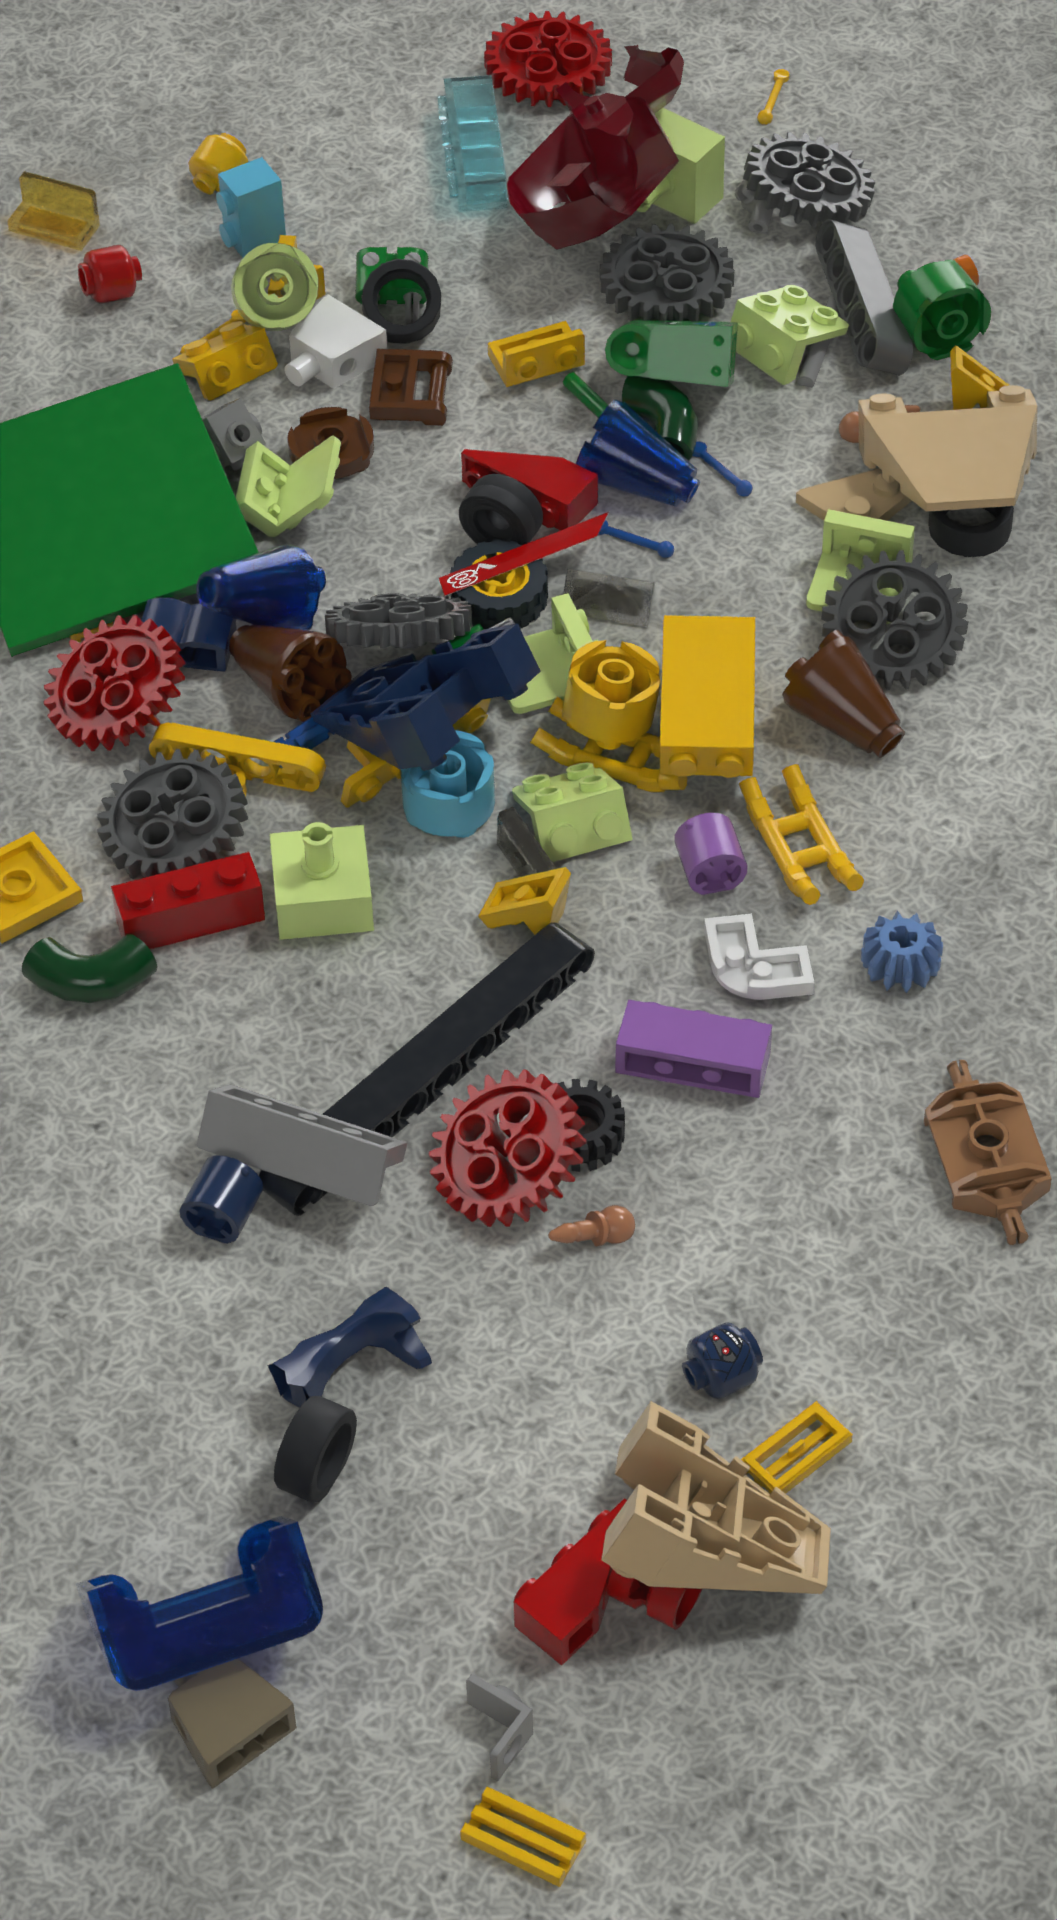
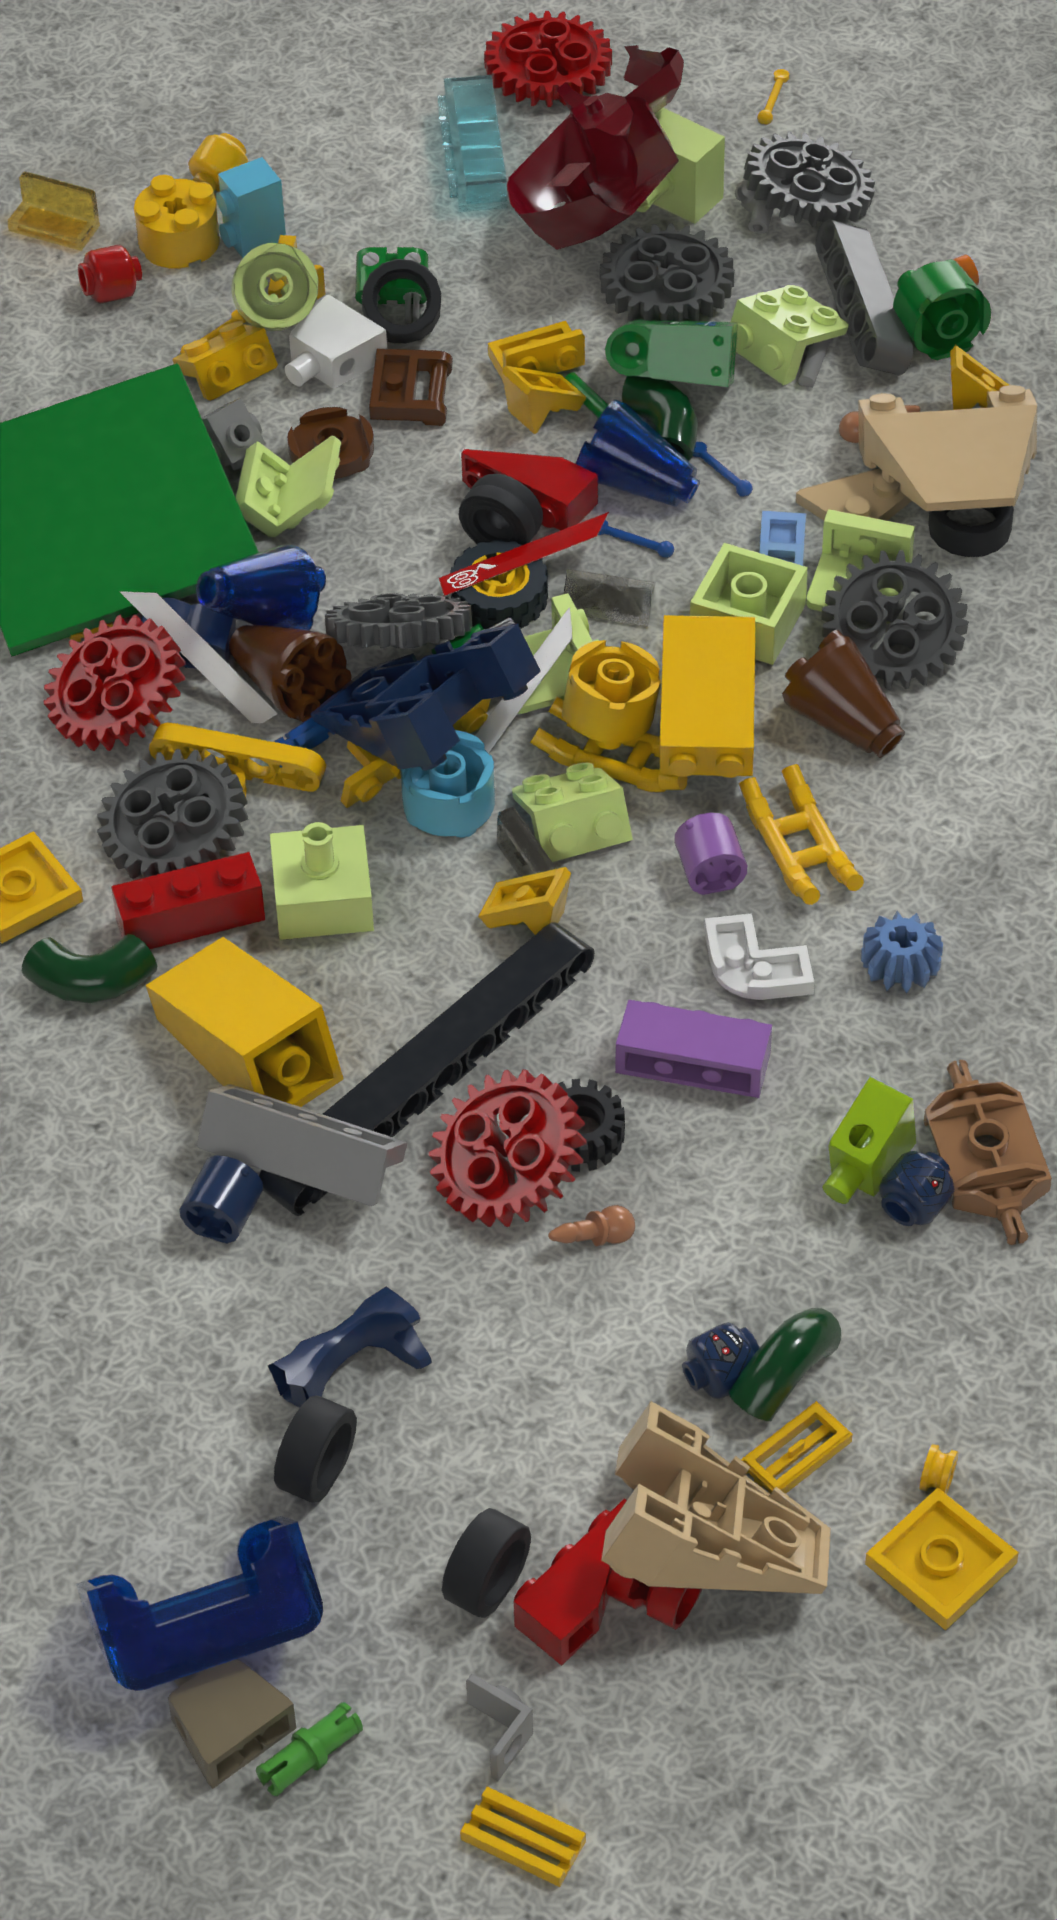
(176, 221): none -> yellow brick
(203, 657): none -> white sticker
(247, 1024): none -> yellow slope
(309, 1749): none -> bright green pin
(486, 1562): none -> black tyre
(535, 393): none -> yellow slope
(545, 658): none -> white sticker
(758, 587): none -> yellowish green brick
(783, 535): none -> light blue slope
(784, 1361): none -> dark green cylinder
(869, 1140): none -> lime torso
(916, 1188): none -> dark blue head
(938, 1469): none -> yellow bush
(941, 1558): none -> yellow plate

